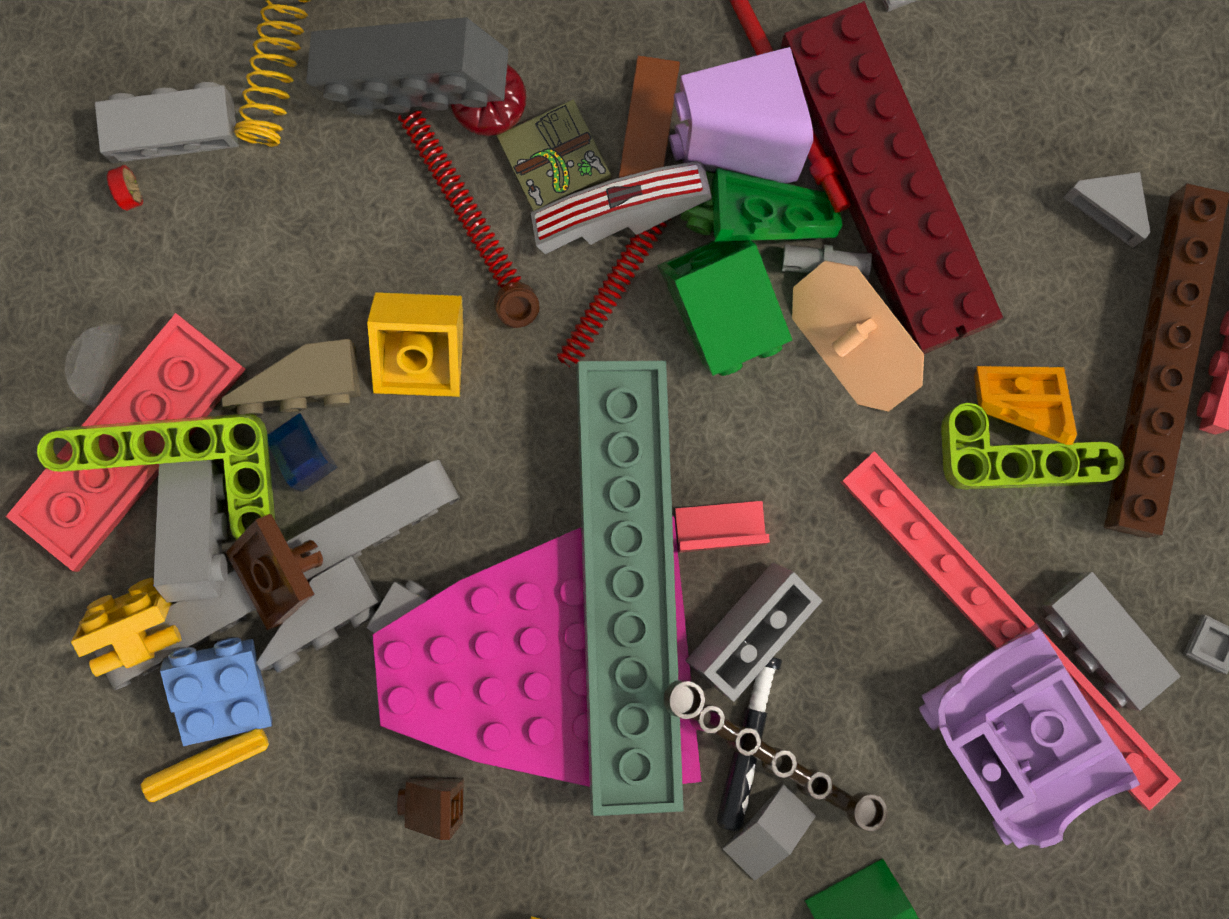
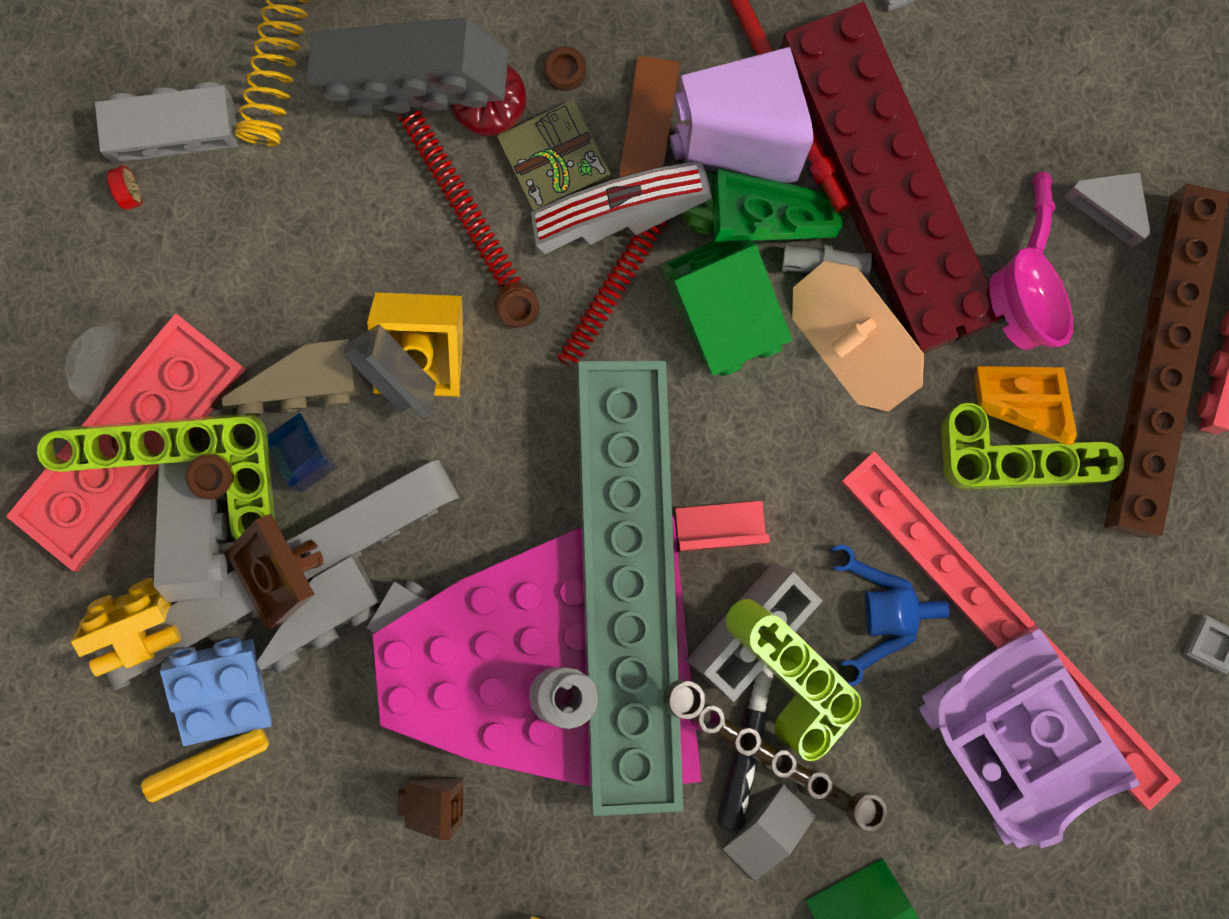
(209, 476): none -> reddish brown tile
(392, 371): none -> dark grey panel
(565, 68): none -> reddish brown tile
(582, 697): none -> light grey piece
(822, 699): none -> lime beam
(888, 612): none -> blue piece
(1029, 286): none -> dark pink piece
(1109, 642): light grey brick -> none

